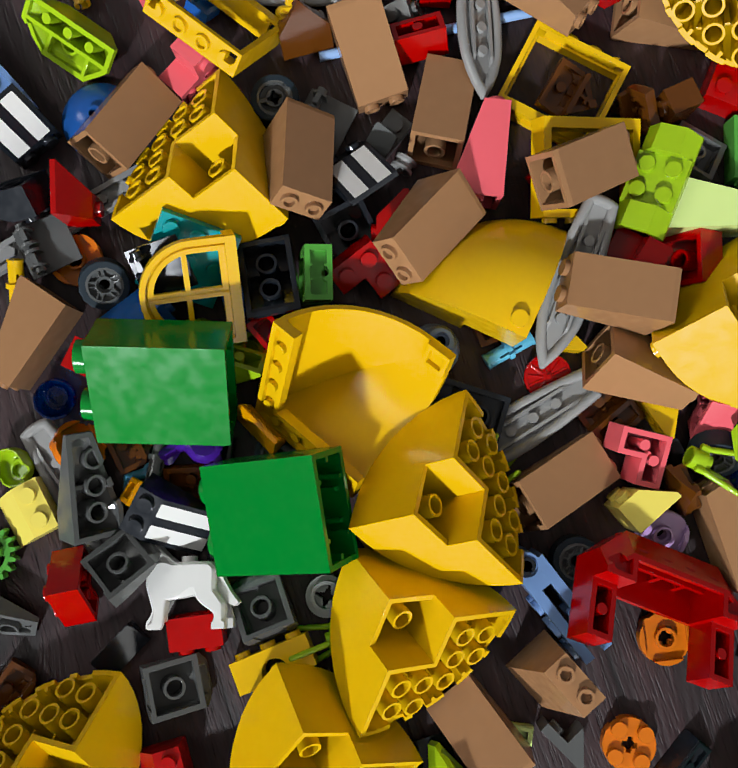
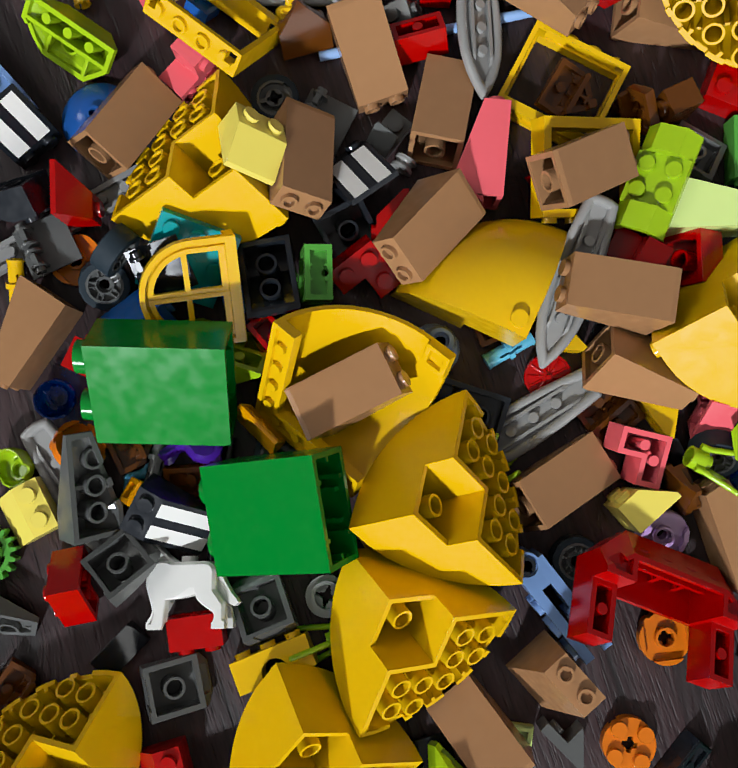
(109, 254): none -> black wheel
(252, 143): none -> light yellow slope
(348, 391): none -> medium nougat slope

